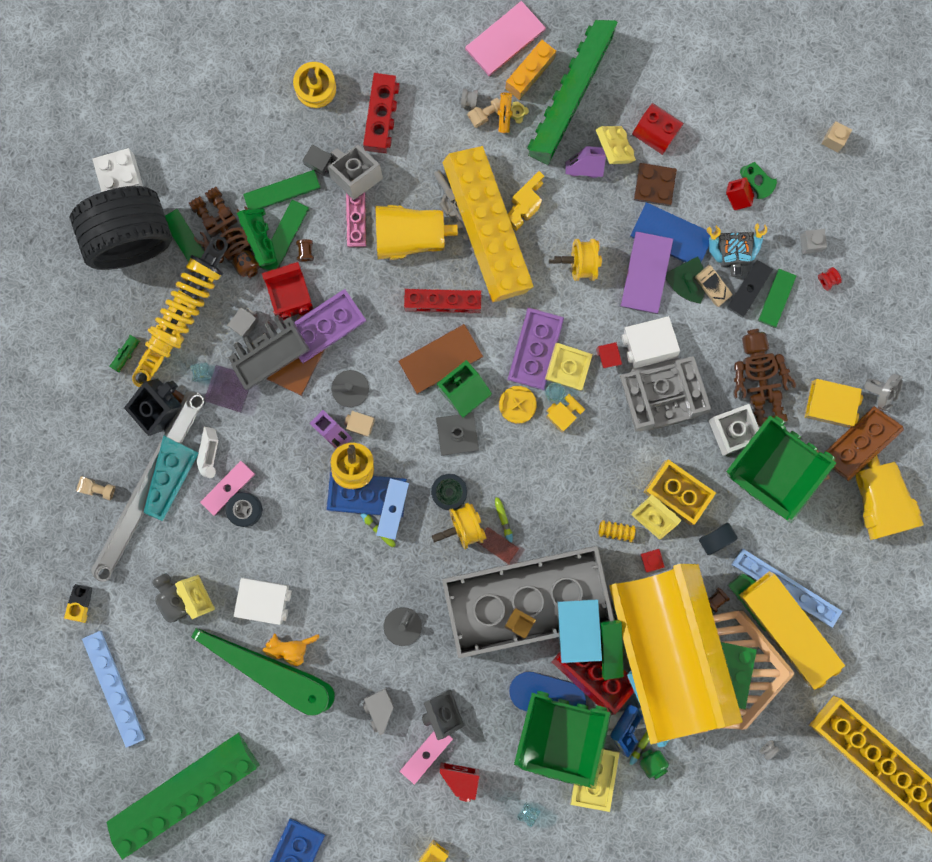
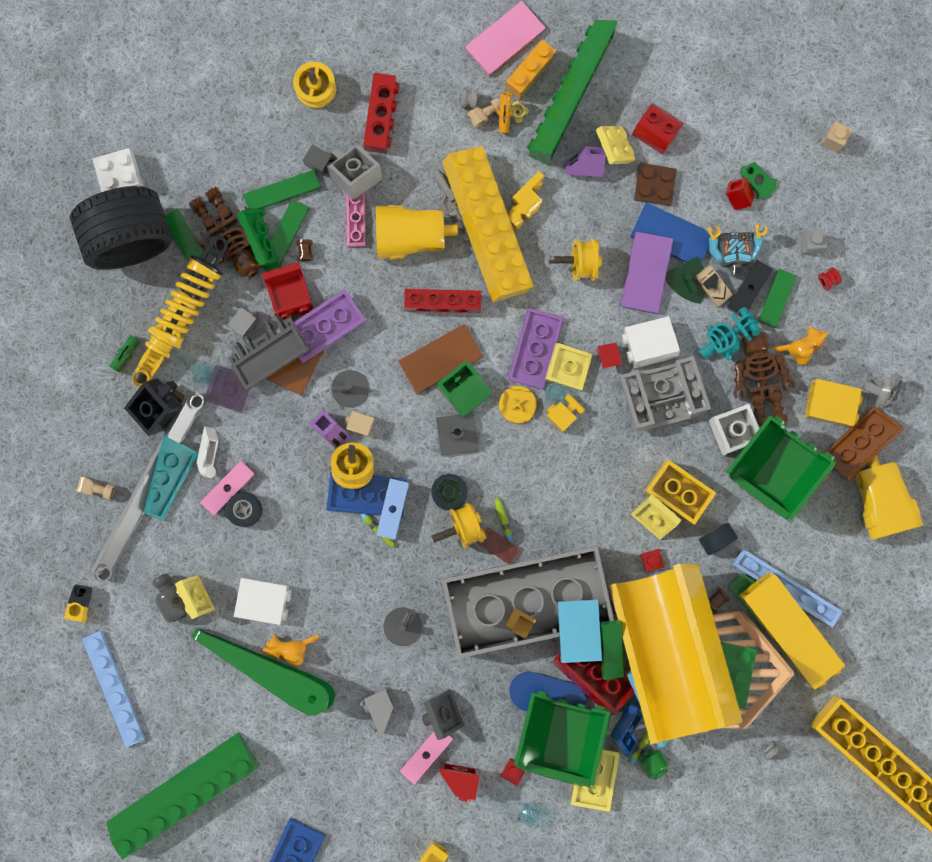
(512, 773): none -> red plate
(617, 531): yellow piece -> none
(744, 325): none -> teal torso
(803, 349): none -> light orange animal

